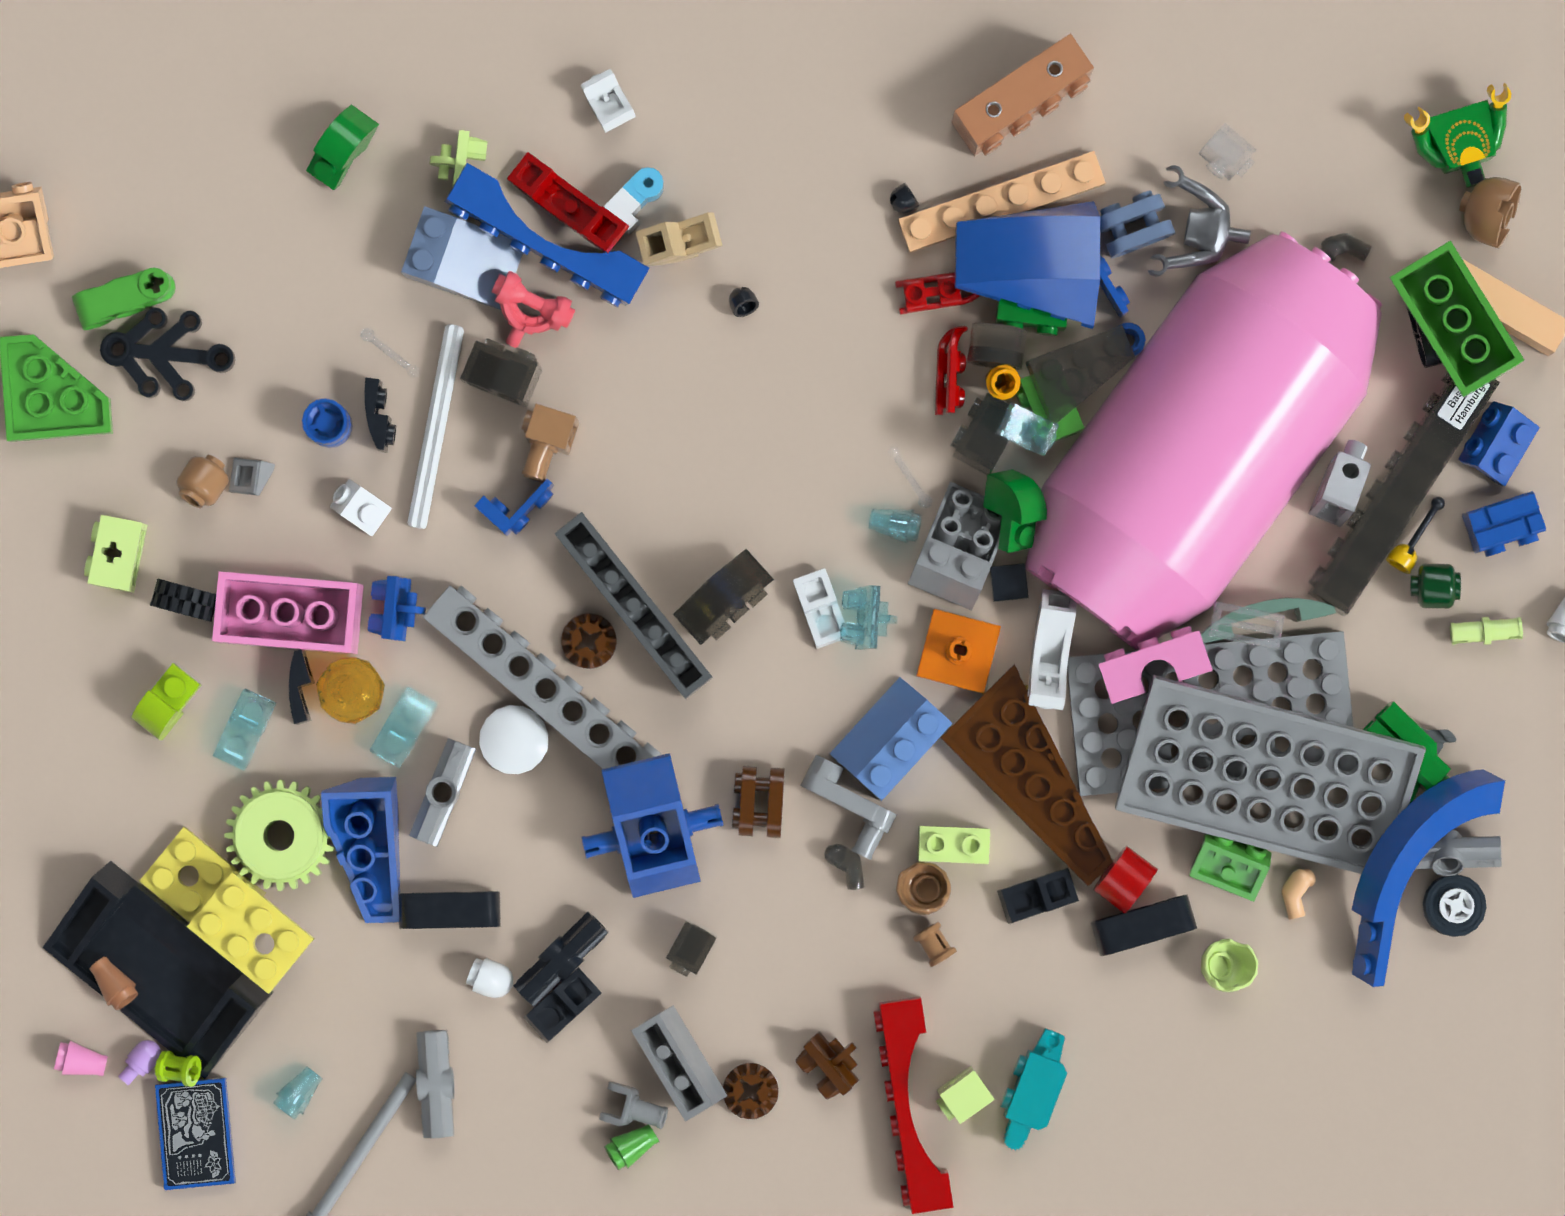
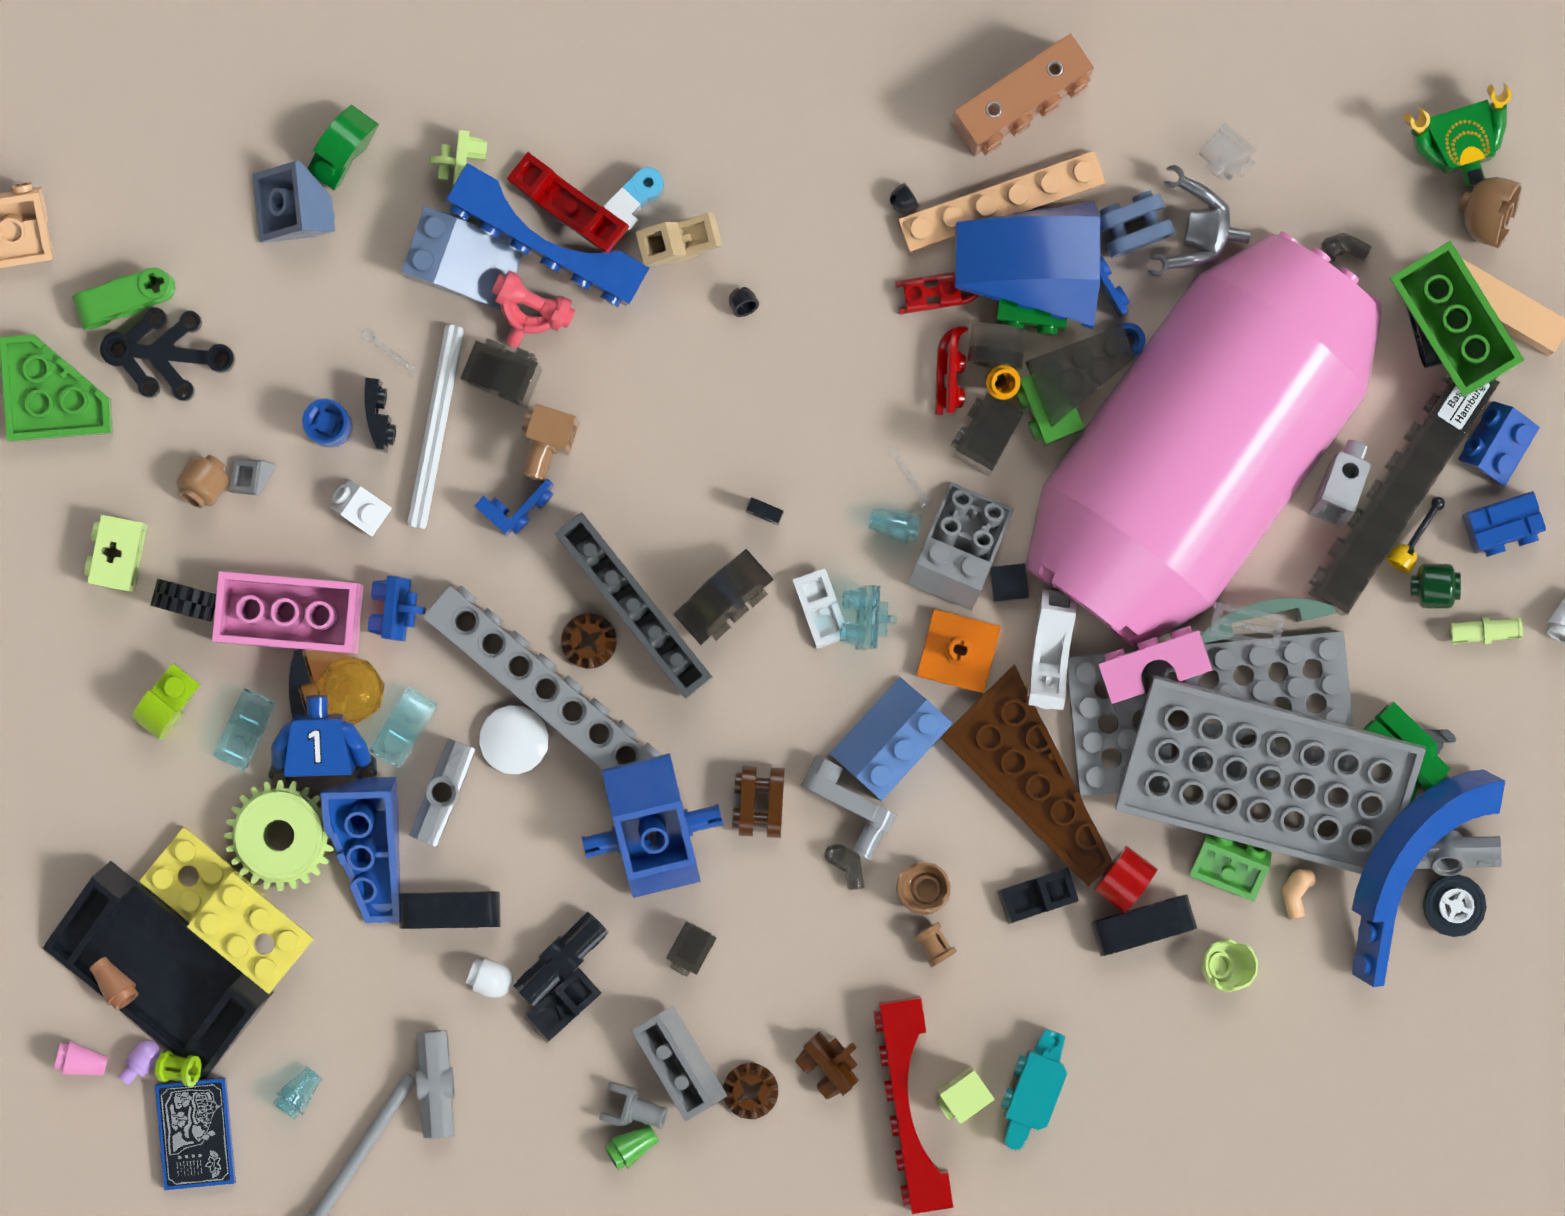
(291, 204): none -> sand blue slope
(320, 745): none -> blue torso
(607, 100): white bracket -> none
(764, 511): none -> black tile
(953, 844): yellowish green brick -> none
(1019, 504): green brick -> none
(1028, 429): clear light blue bracket -> none

